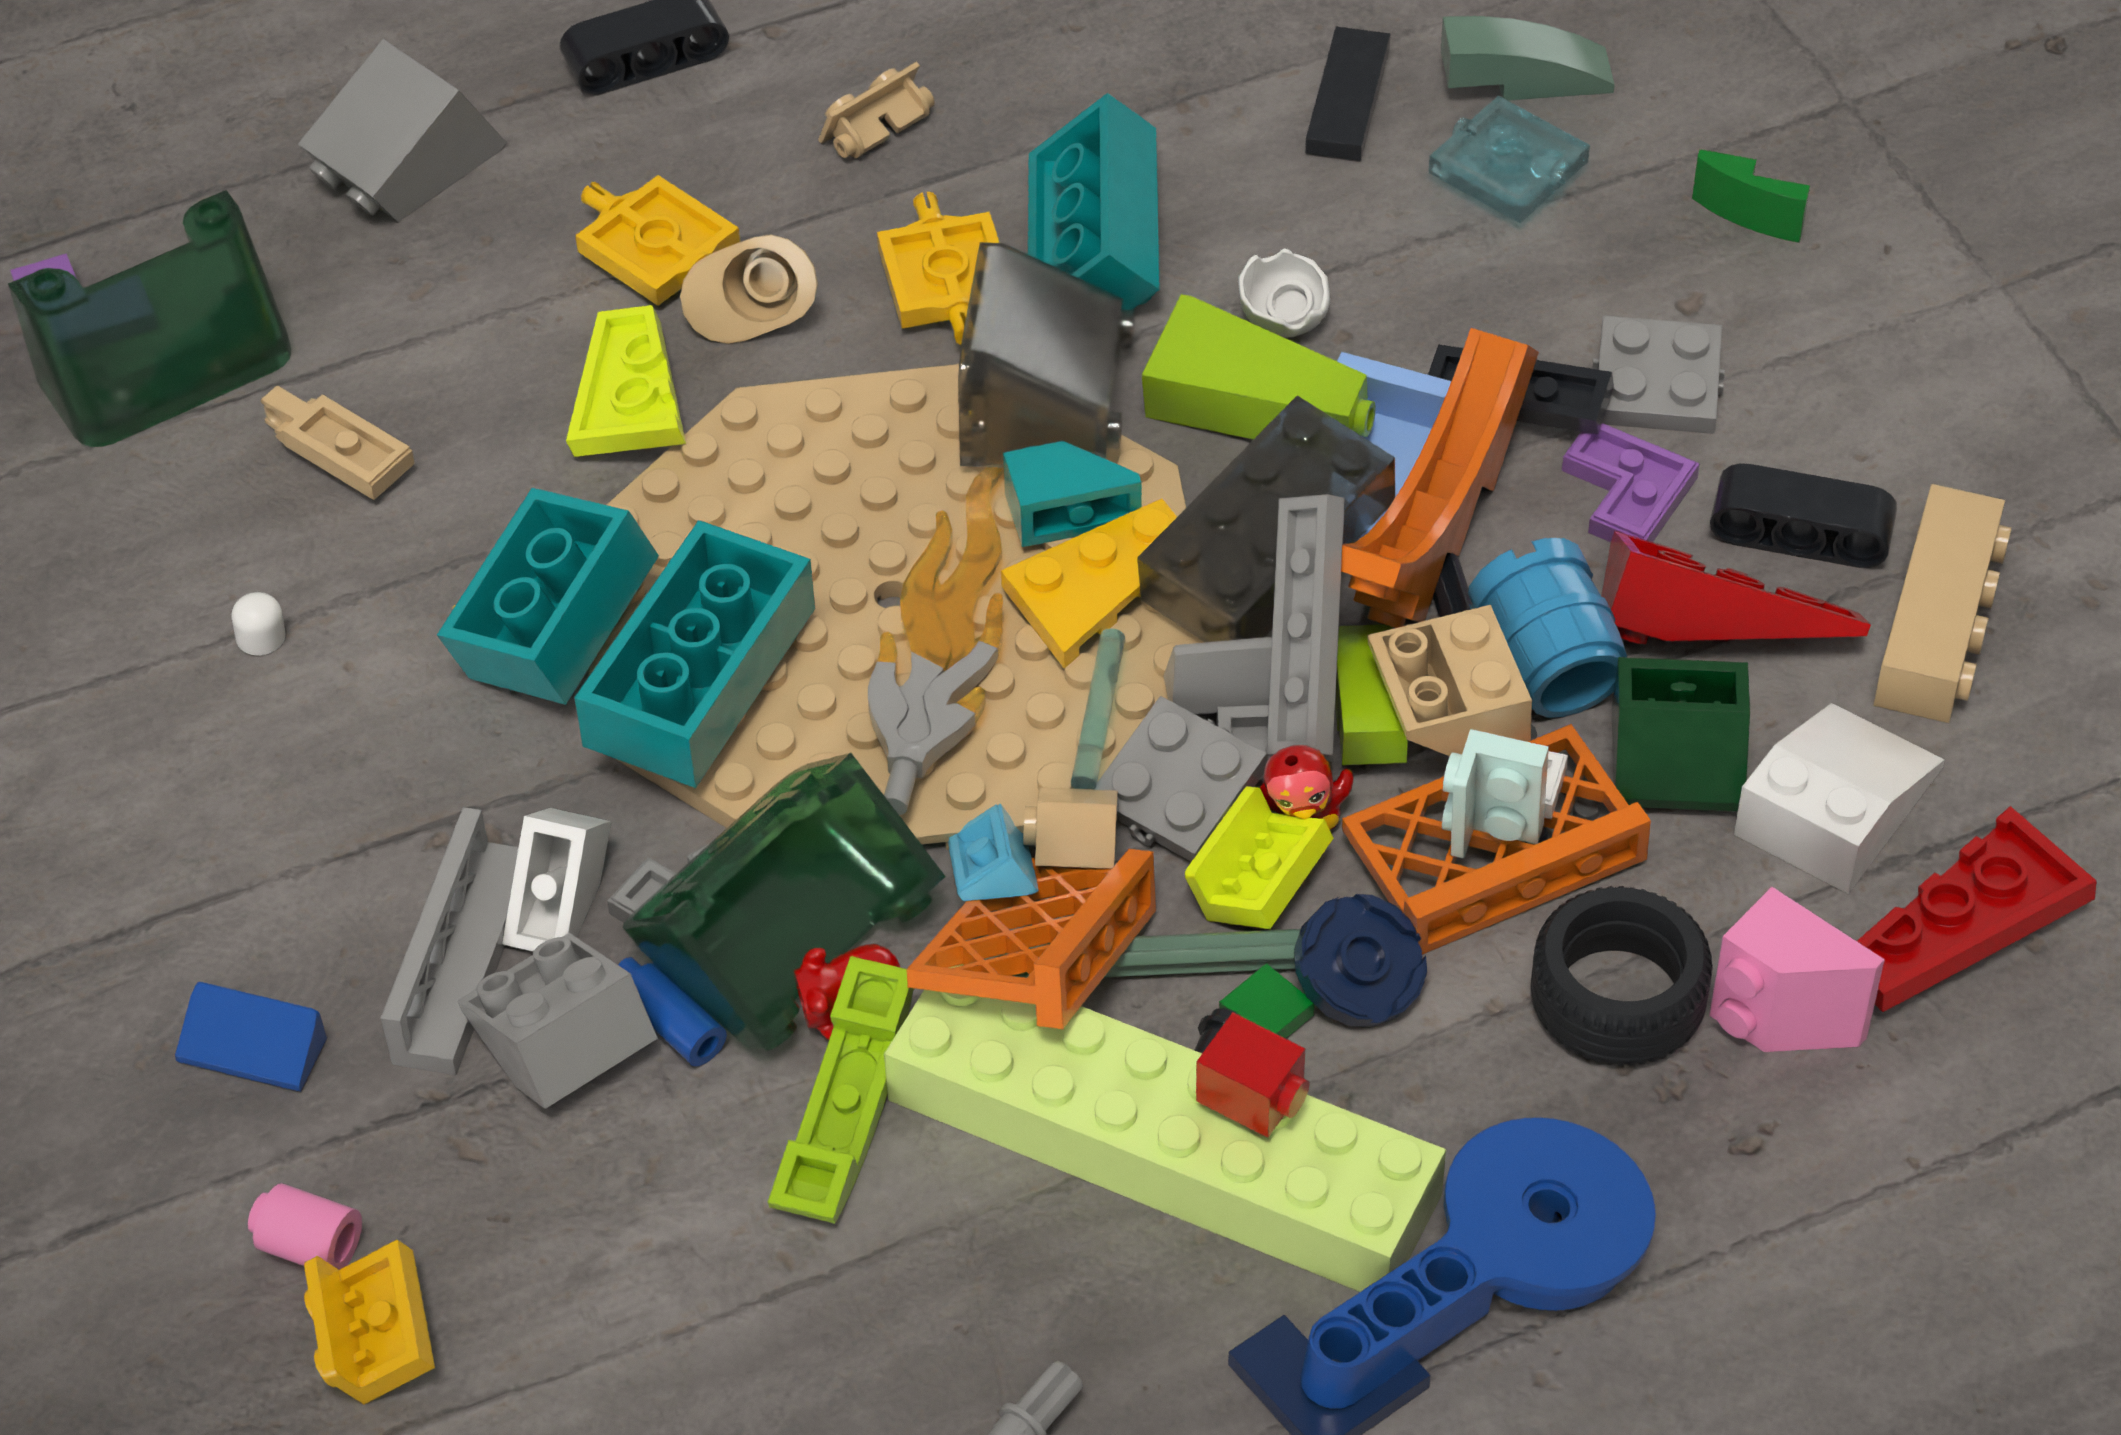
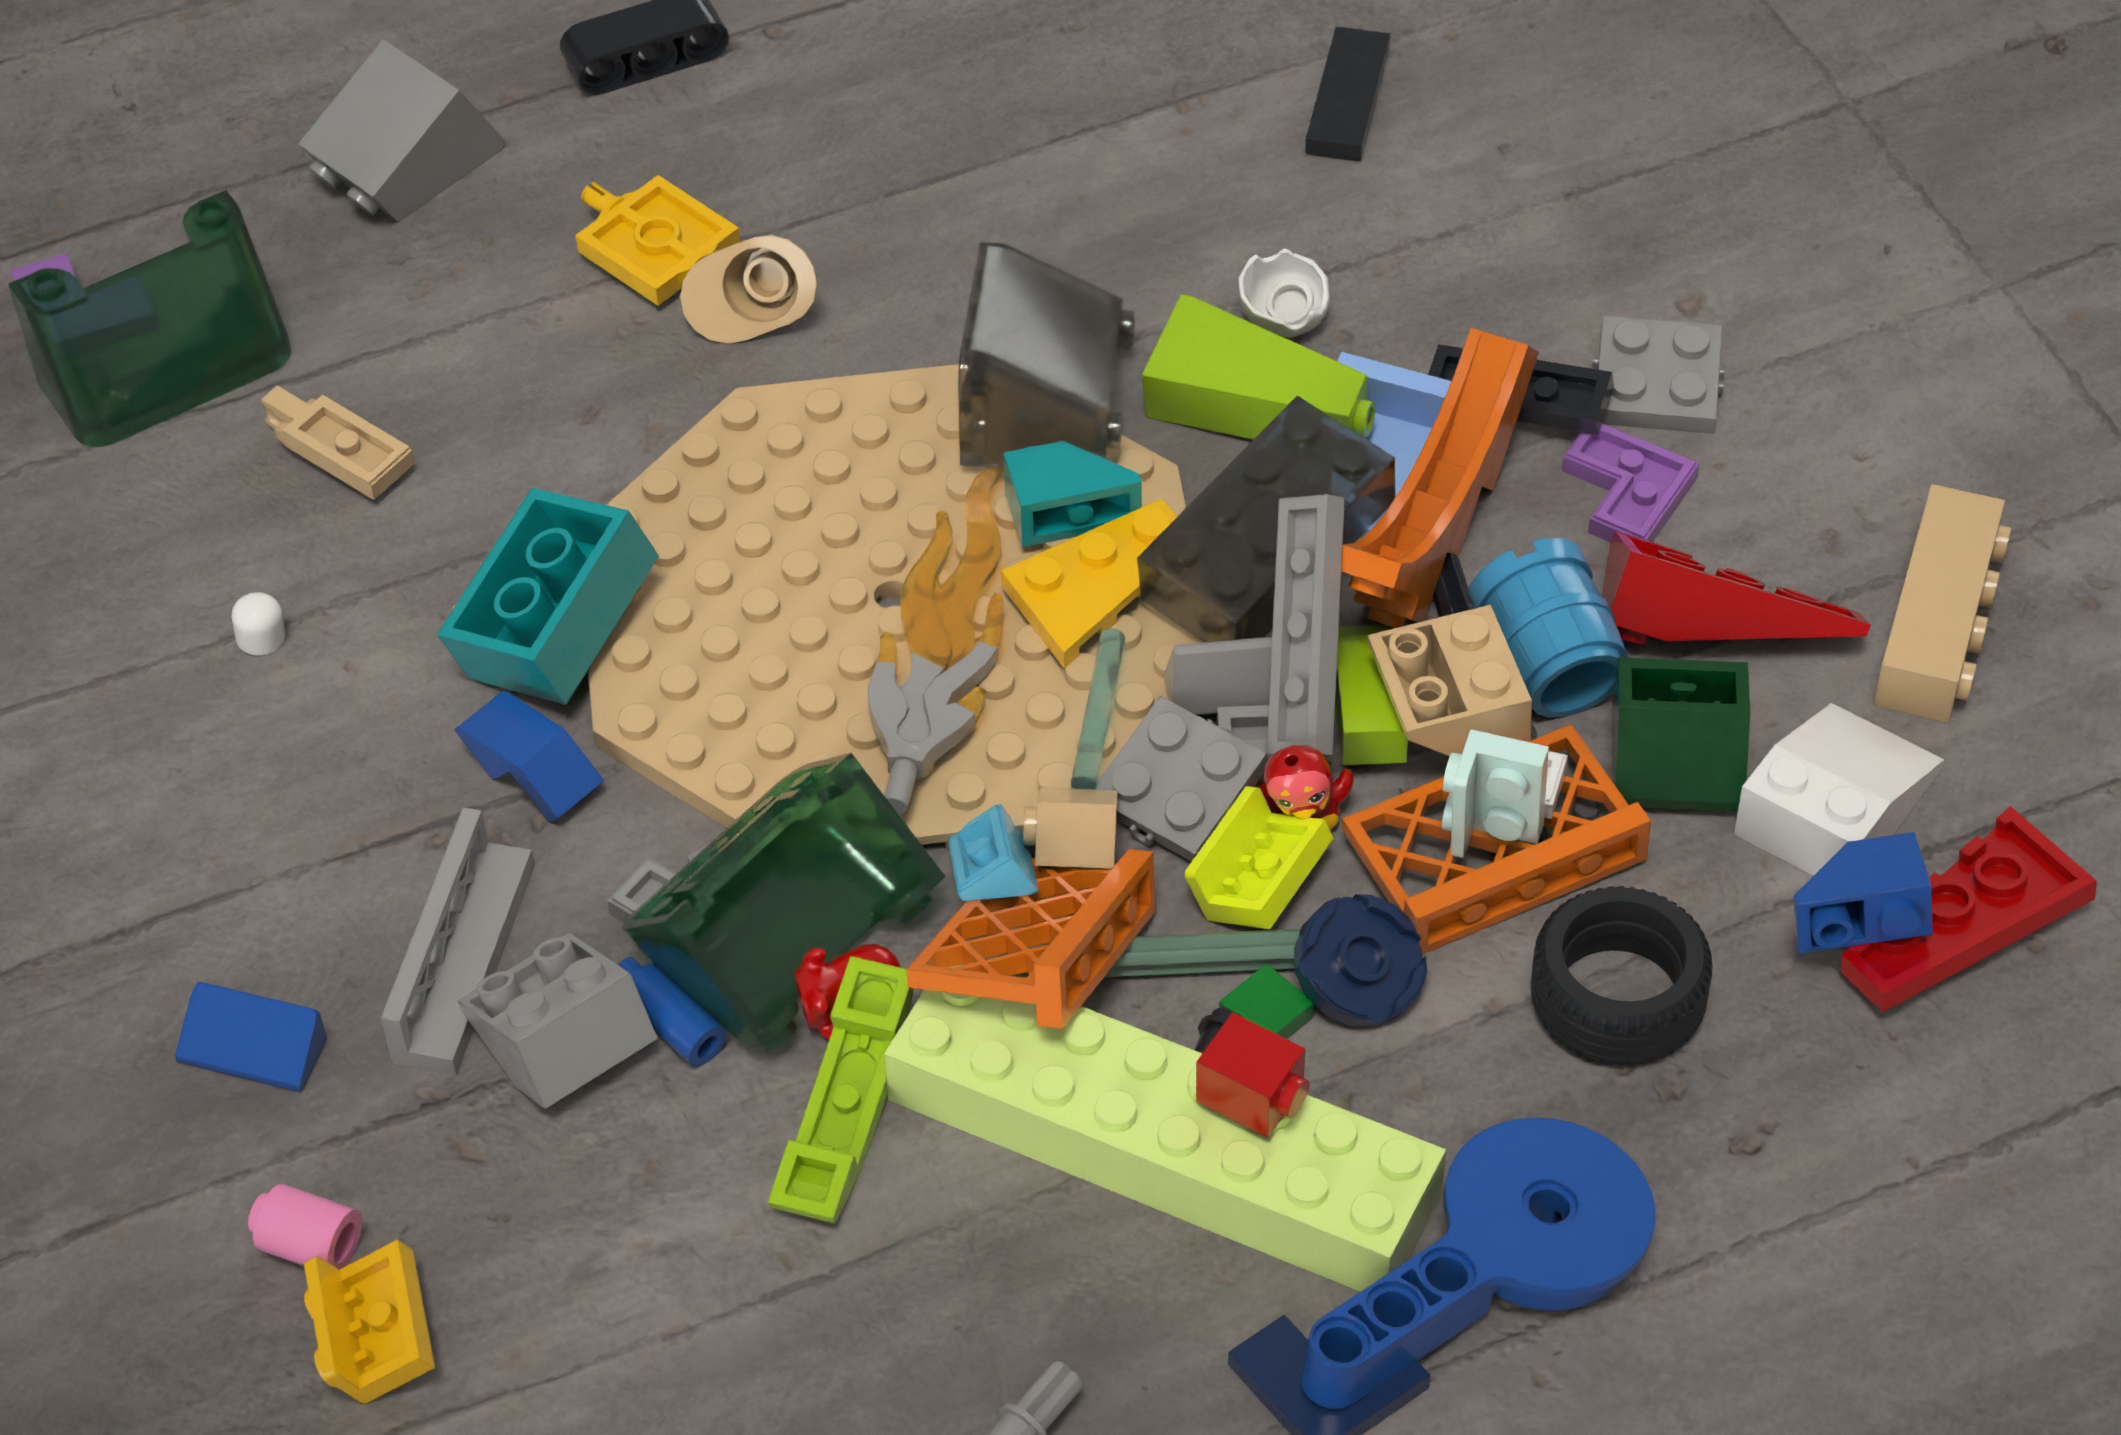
(534, 749): none -> blue slope
(554, 876): white slope -> none
(625, 387): neon yellow wing -> none
(695, 653): teal brick -> none
(857, 120): tan hinge -> none
(934, 264): yellow plate -> none
(1098, 201): teal slope -> none
(1508, 158): clear light blue plate -> none
(1522, 58): sand green slope -> none
(1762, 204): green slope -> none
(1793, 980): bright pink slope -> none
(1803, 515): black beam -> none
(1865, 896): none -> blue slope

